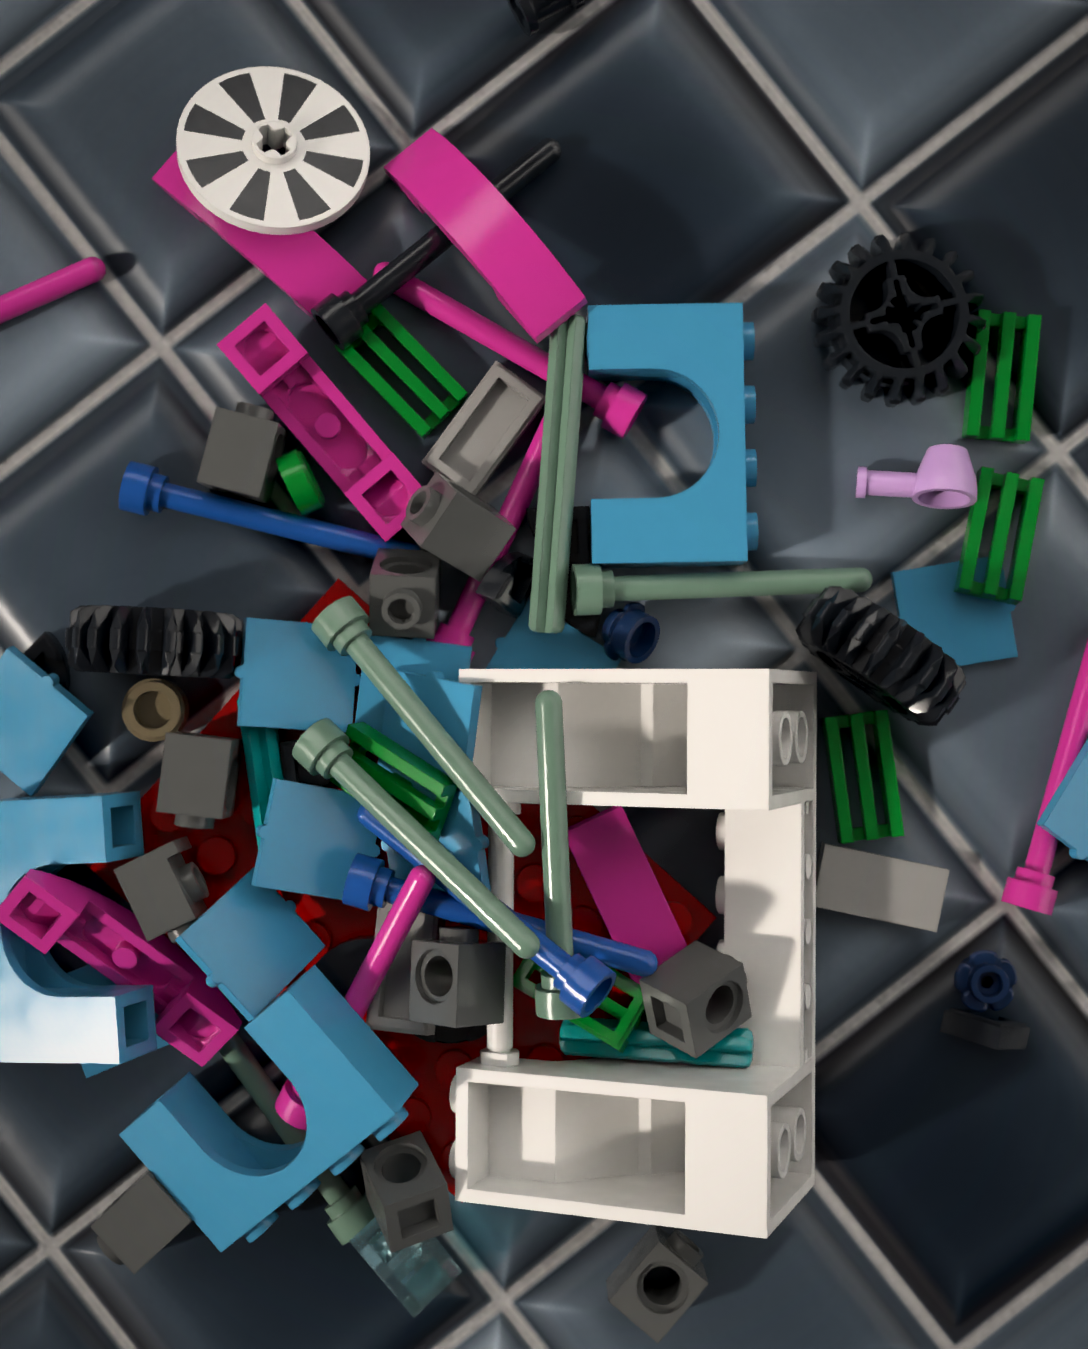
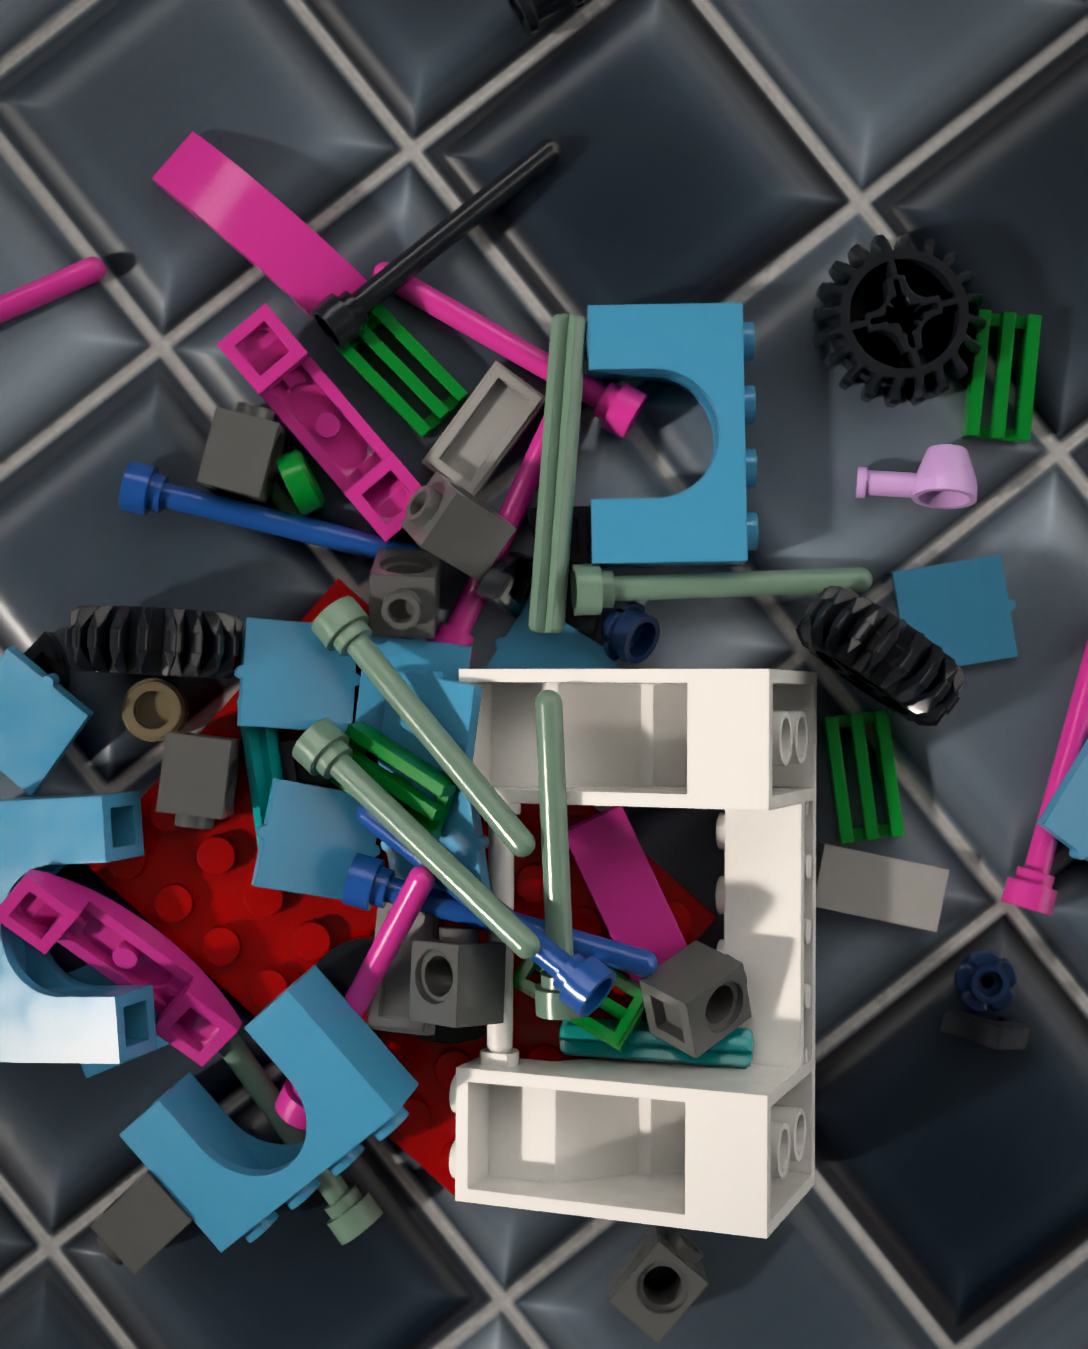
(164, 890): dark grey brick -> none
(250, 945): dark azure piece -> none
(265, 191): white piece -> none
(406, 1191): dark grey brick -> none
(411, 1273): clear light blue brick -> none
(487, 233): dark pink slope -> none
(1010, 485): green tile -> none

